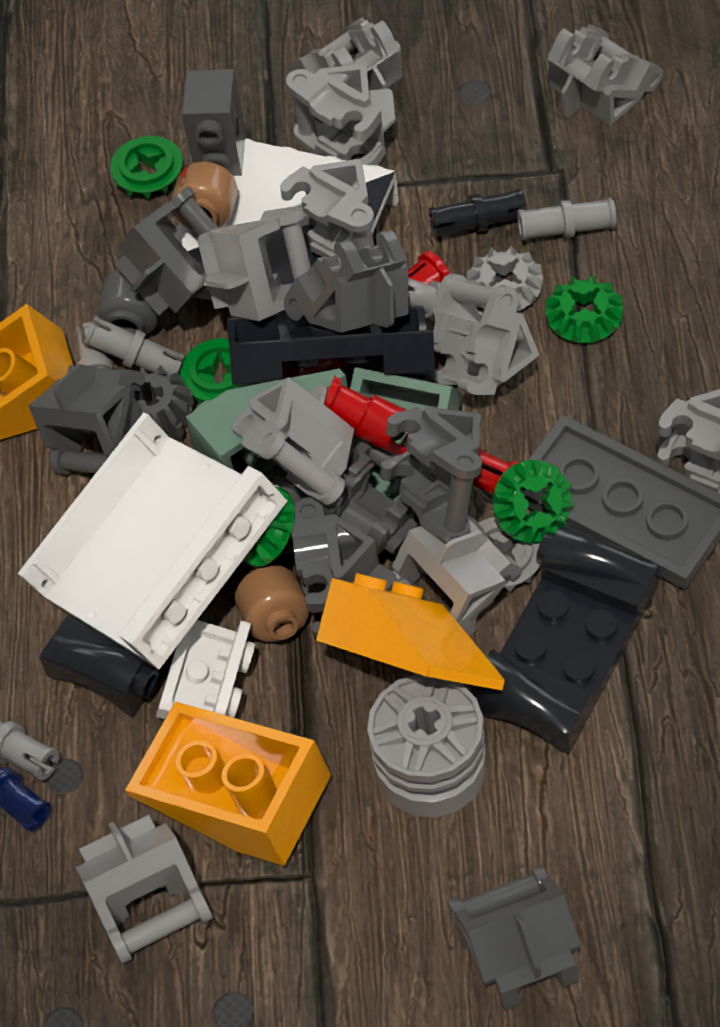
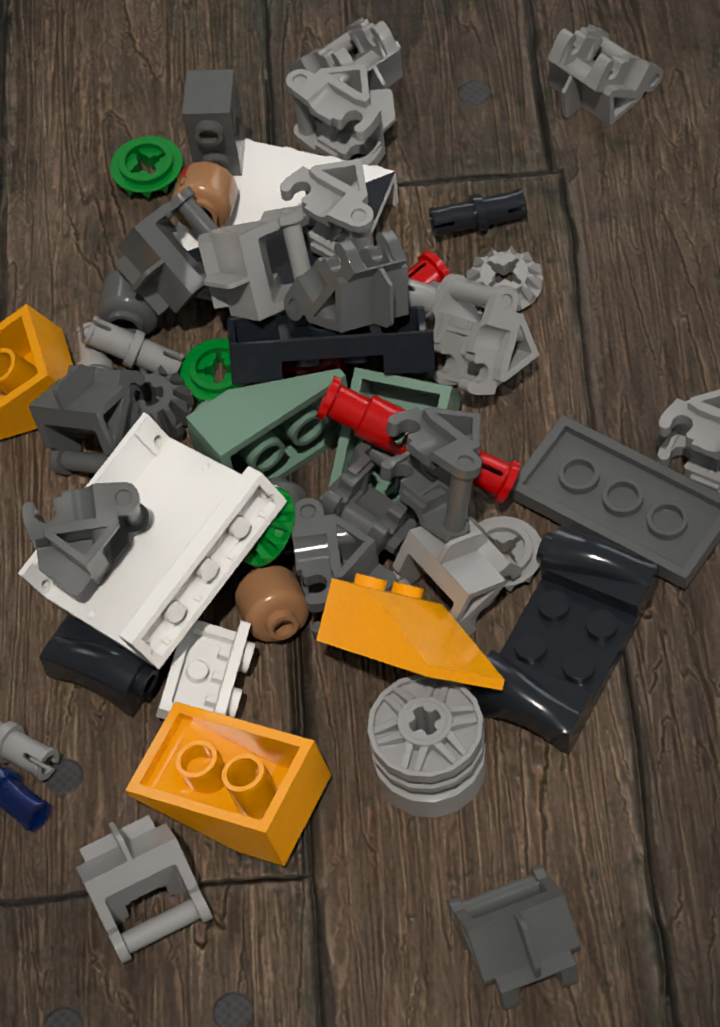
(86, 532): none -> dark grey piece
(299, 437): light grey piece -> none
(511, 505): green gear -> none
(566, 219): light grey pin -> none
(584, 325): green gear -> none

